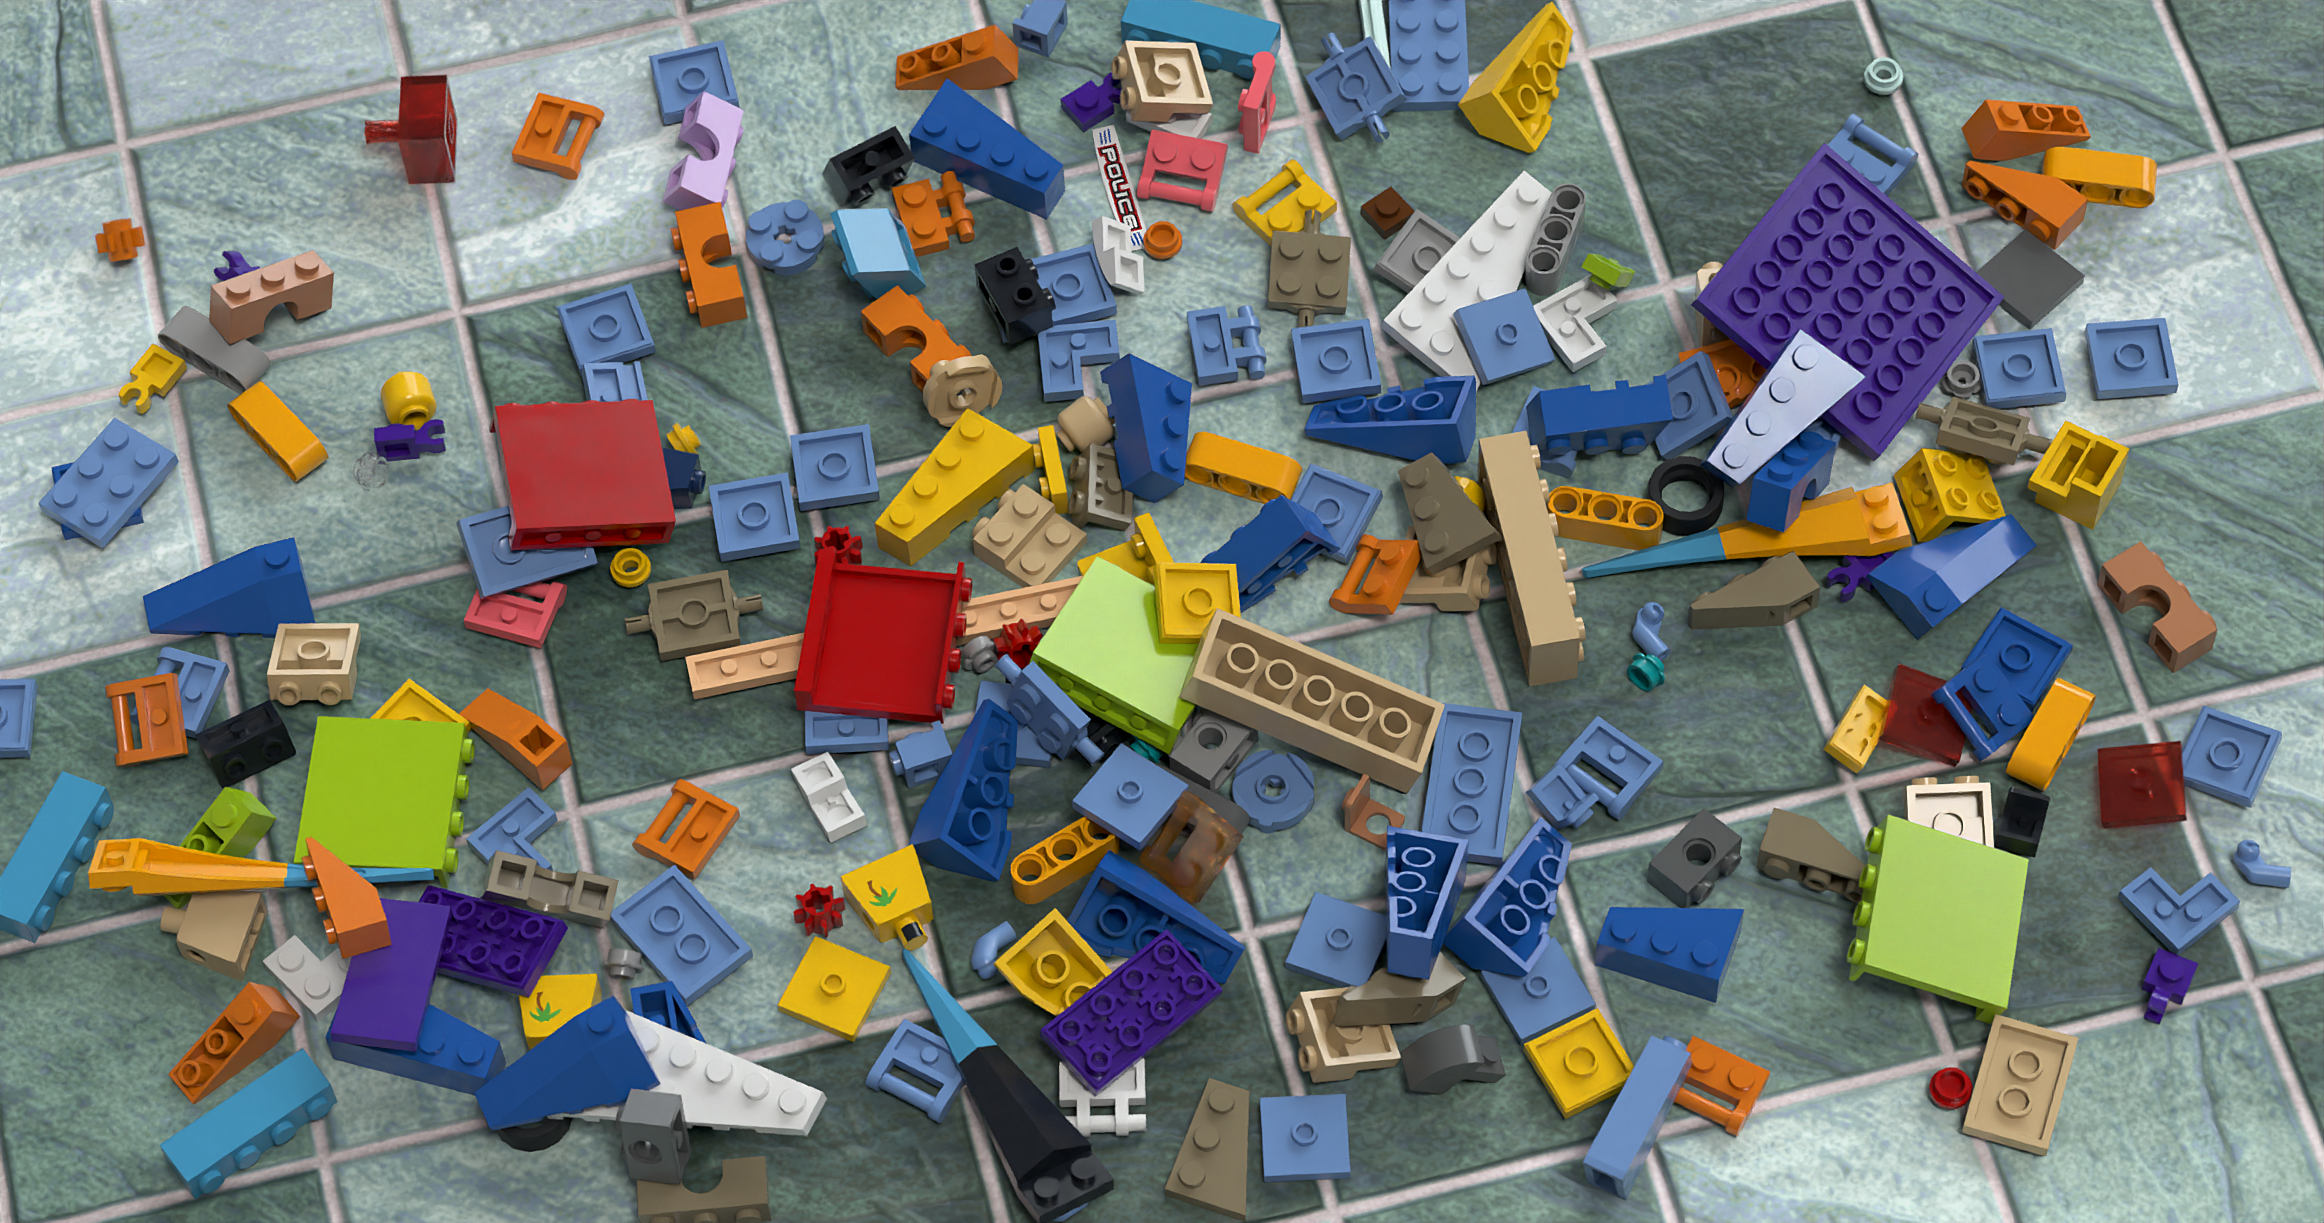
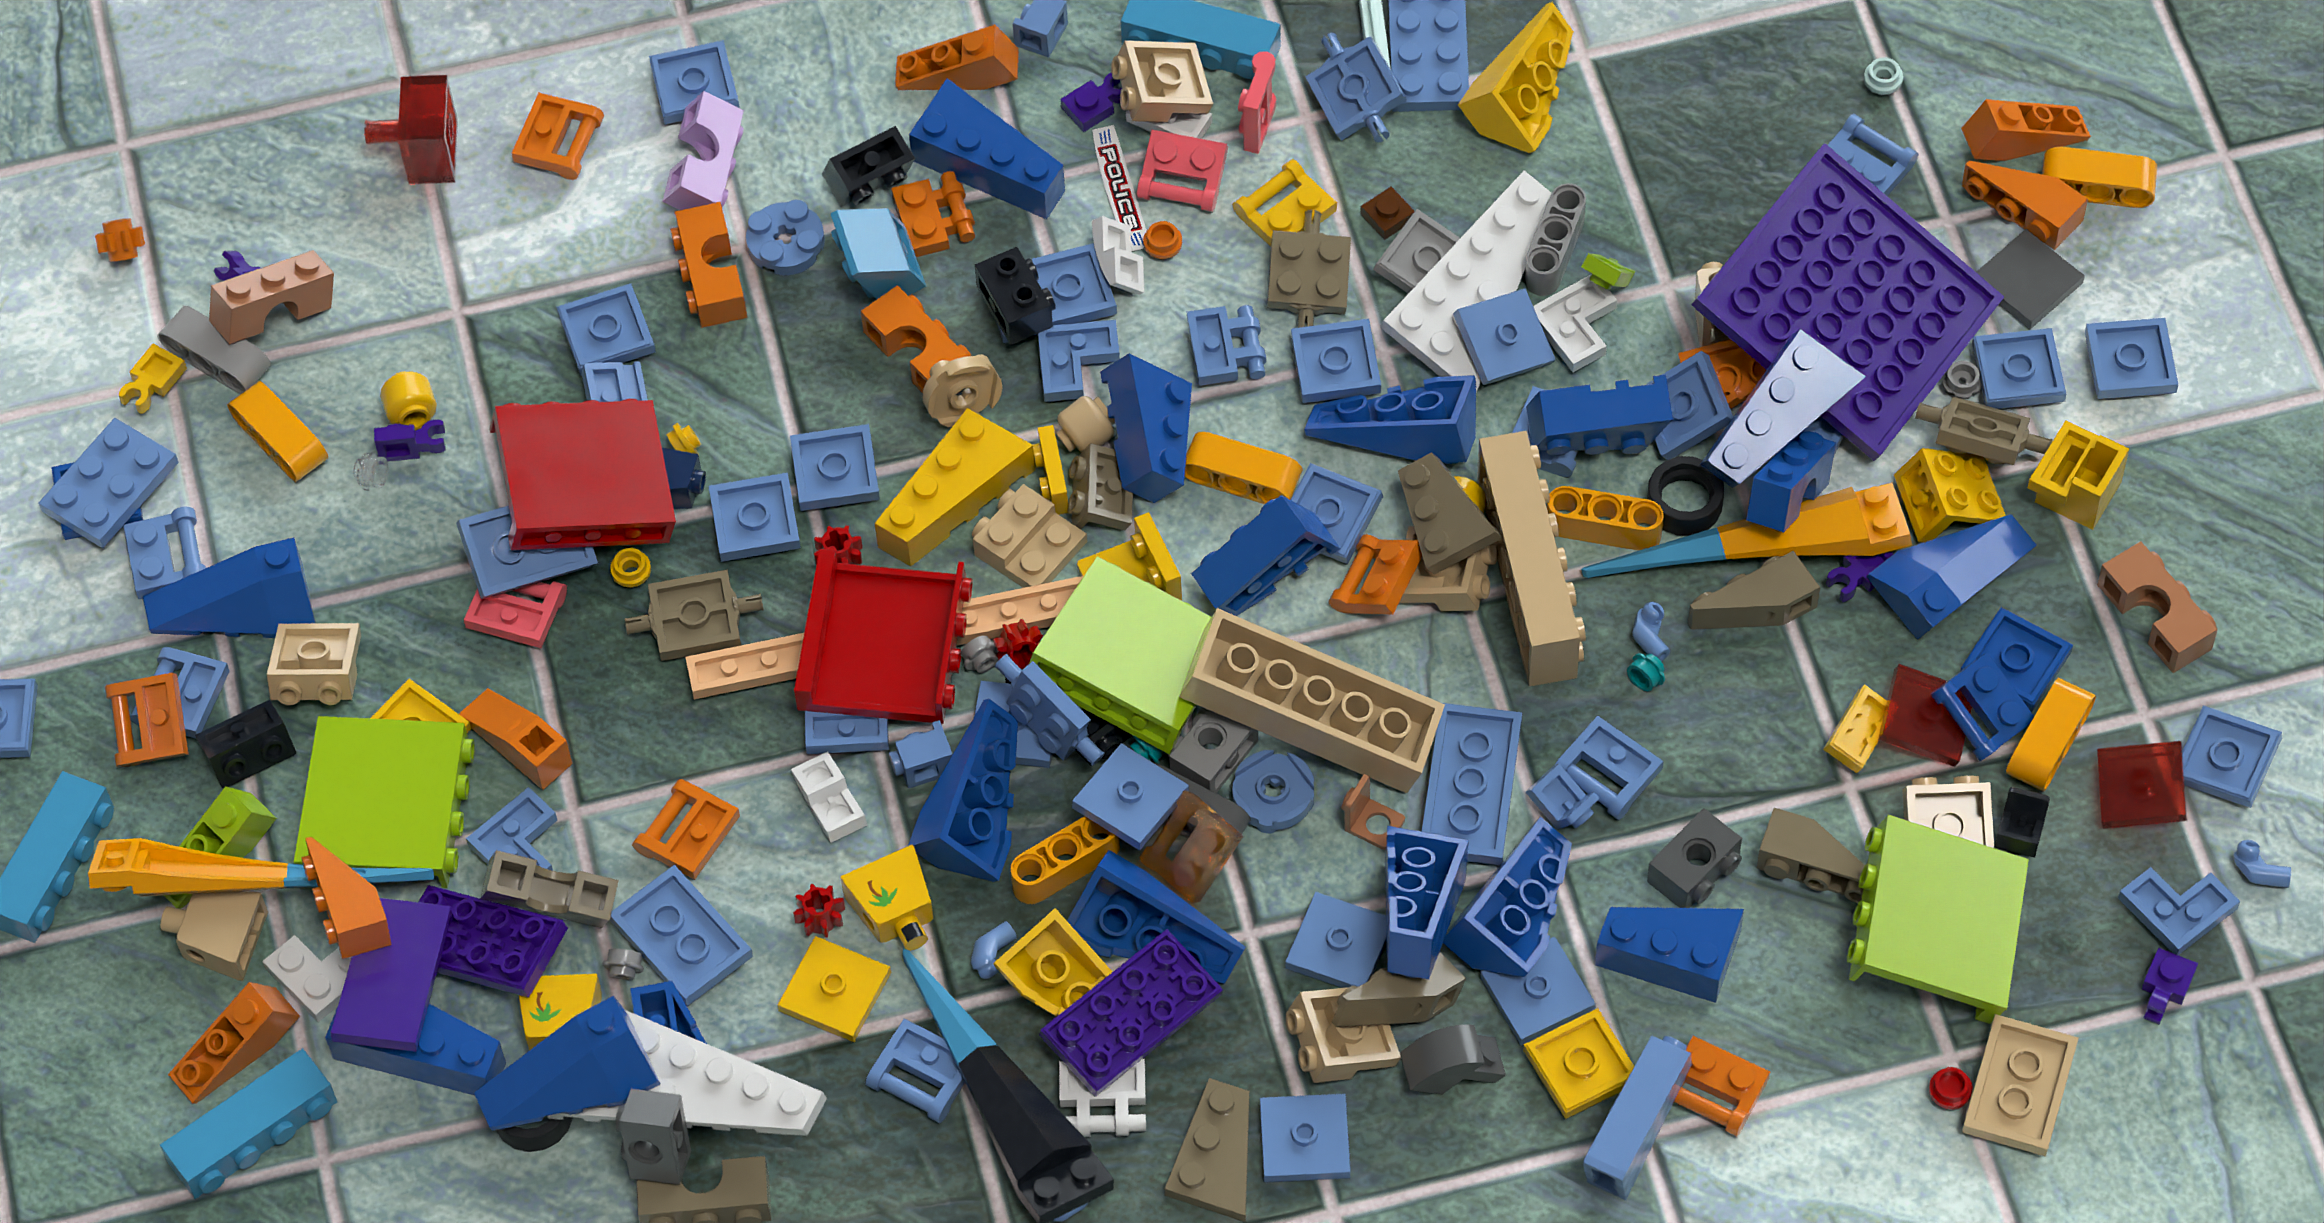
(151, 550): none -> medium blue plate
(1189, 597): yellow plate -> none

